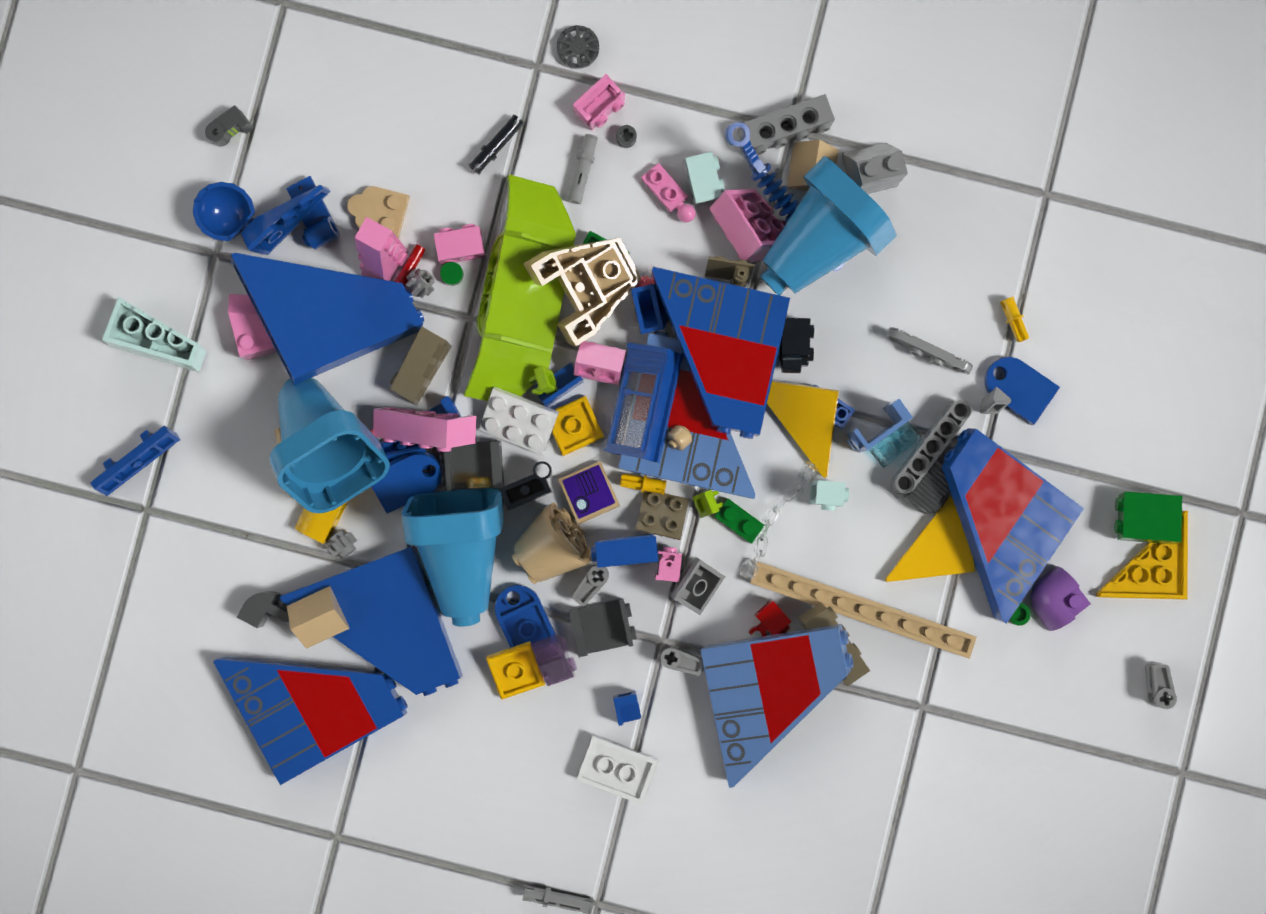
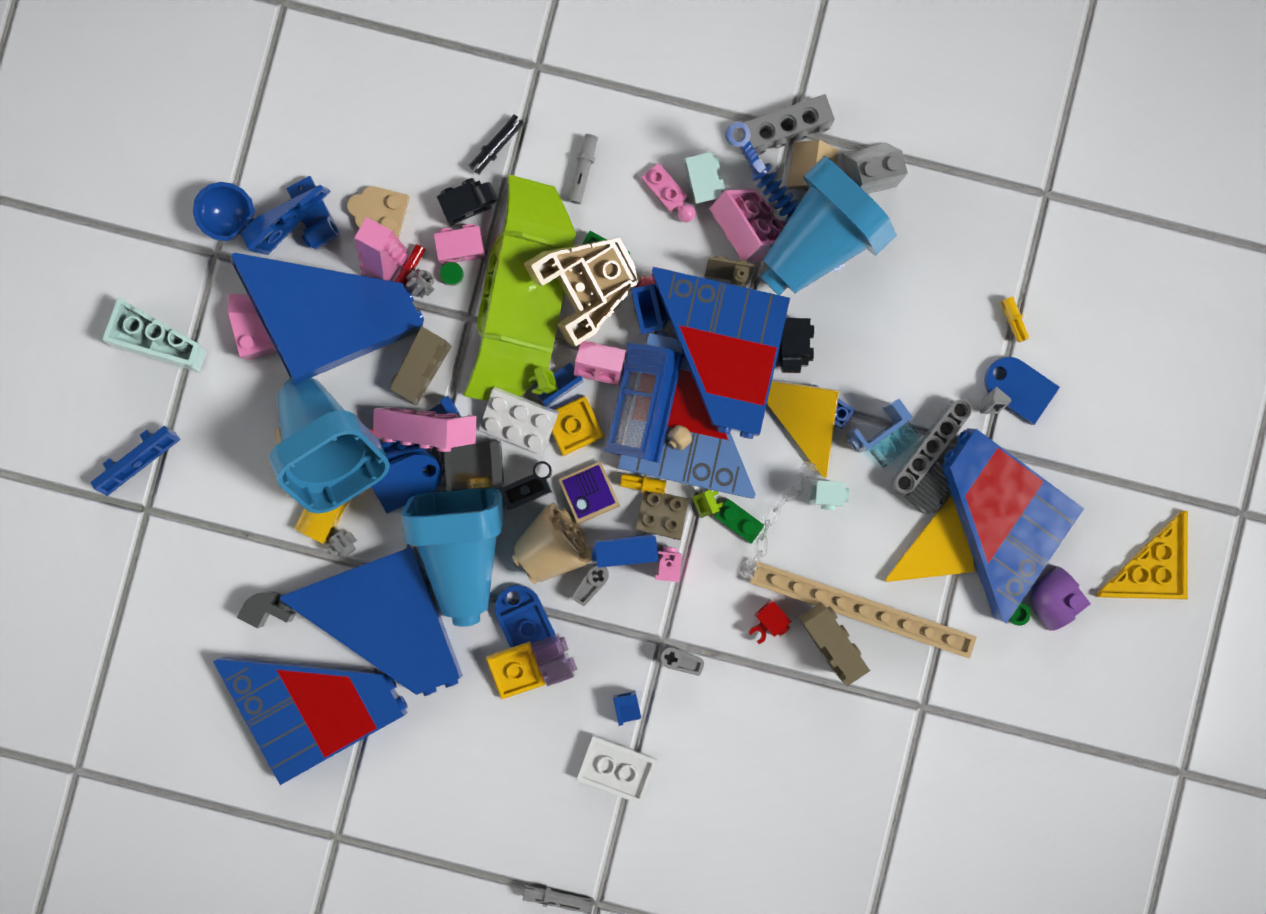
(227, 126): dark grey leg -> none
(316, 618): tan slope -> none
(466, 200): none -> black hinge
(578, 46): dark grey wheel -> none
(599, 103): bright pink hinge -> none
(602, 627): dark grey panel -> none
(632, 132): dark grey bush -> none
(697, 586): light grey slope -> none
(769, 687): slope -> none
(937, 355): light grey plate -> none
(1148, 517): green brick -> none
(1159, 683): light grey piece -> none

